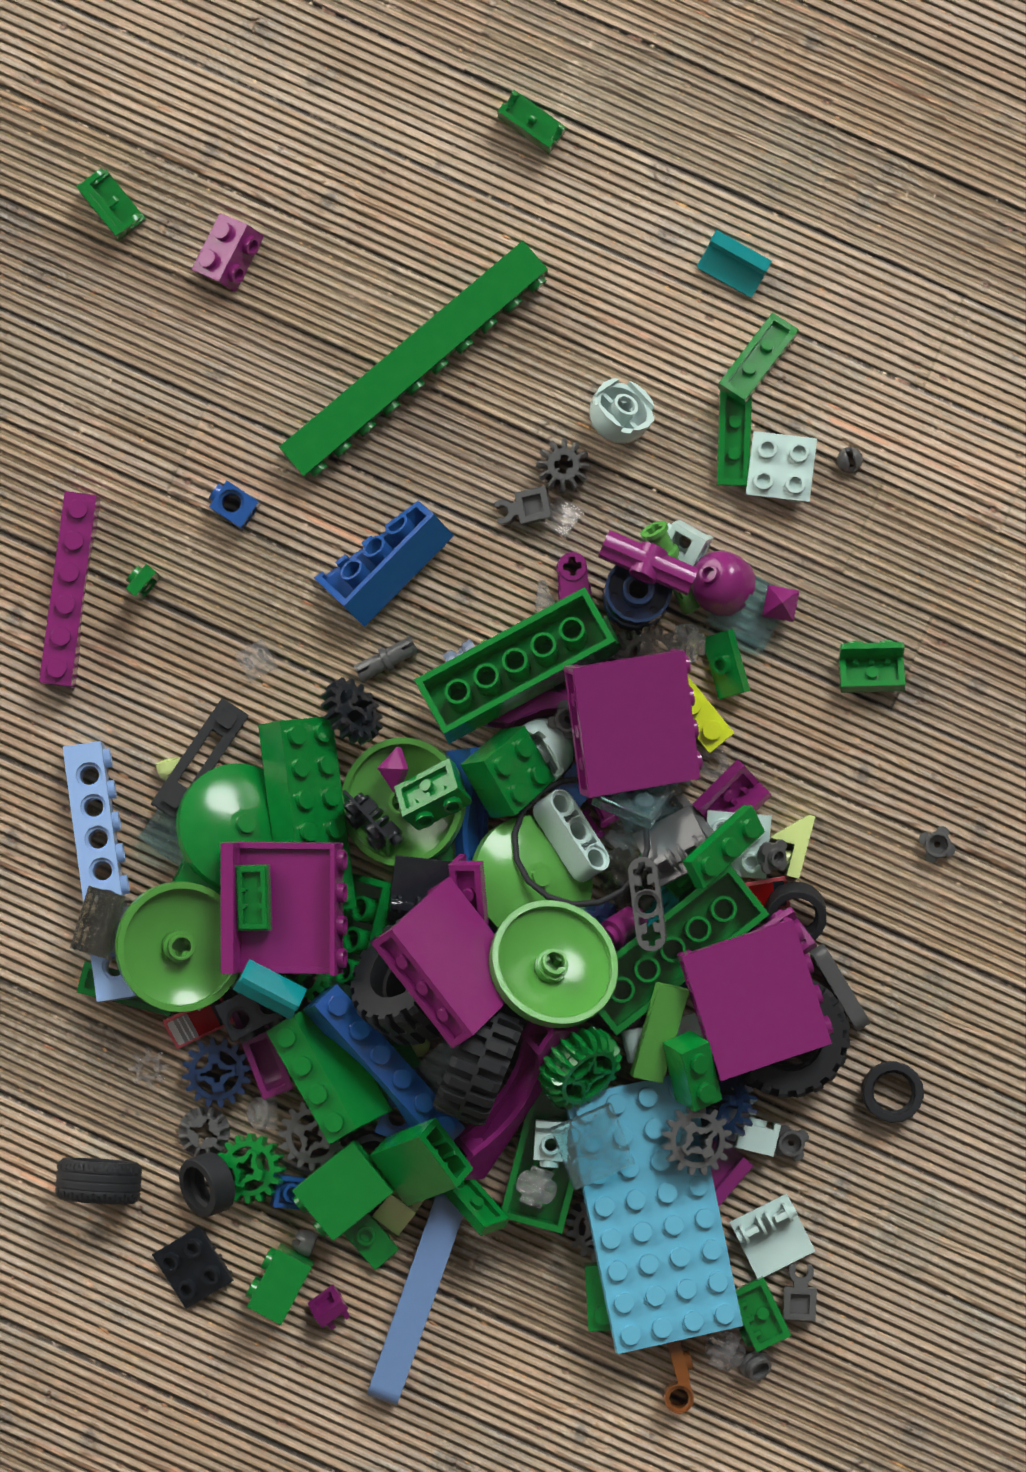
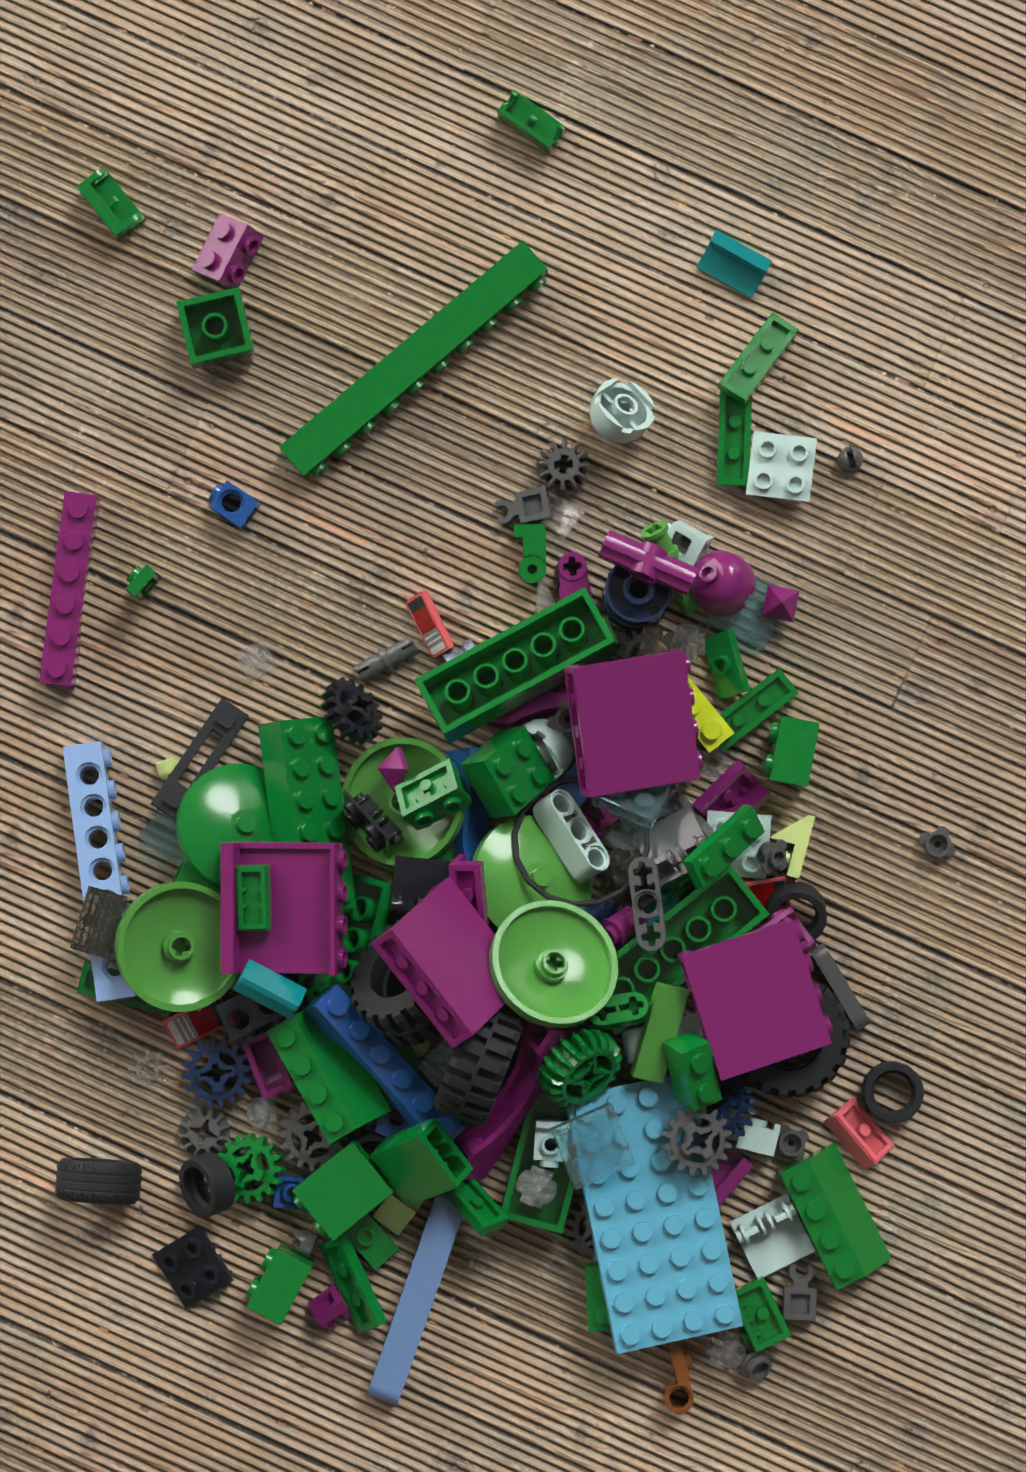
(215, 328): none -> green brick
(353, 1283): none -> green plate
(386, 562): blue wedge -> none
(429, 624): none -> slope
(533, 564): none -> green leg
(621, 1018): none -> green beam
(757, 706): none -> green plate
(791, 751): none -> green brick
(834, 1216): none -> green slope
(859, 1133): none -> coral slope
(871, 666): green bracket -> none

